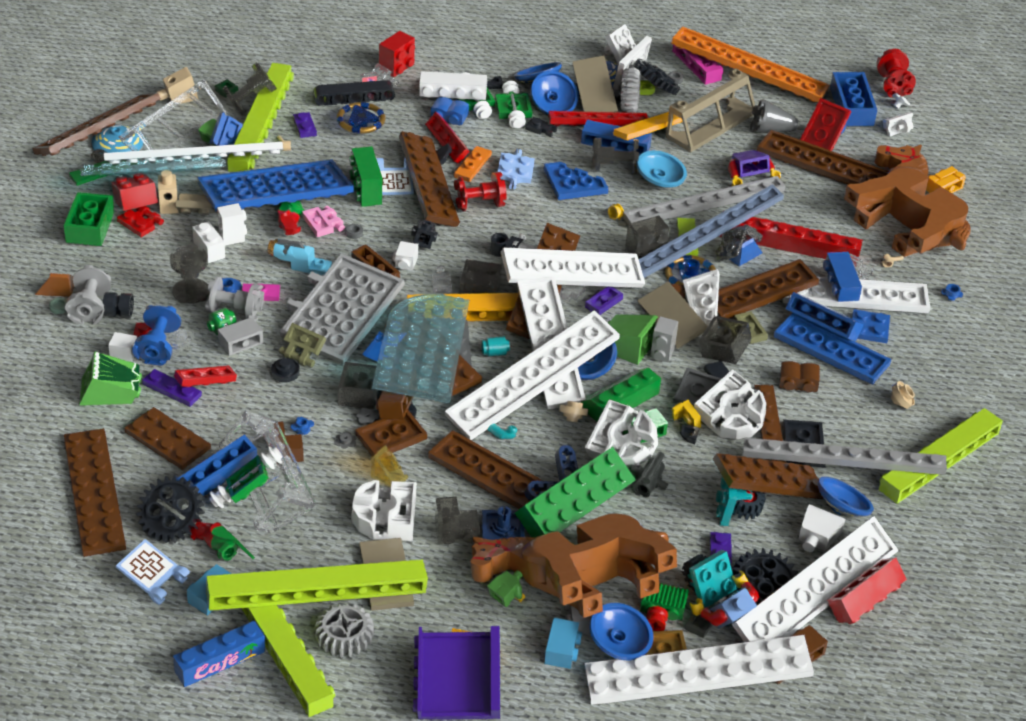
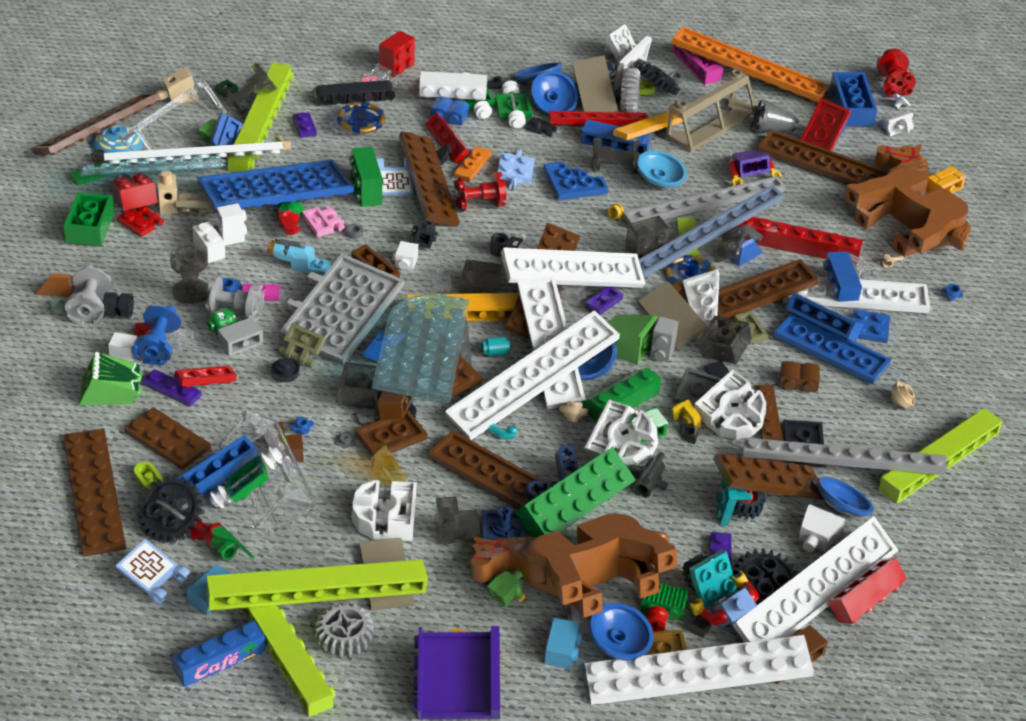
(151, 475): none -> lime plate

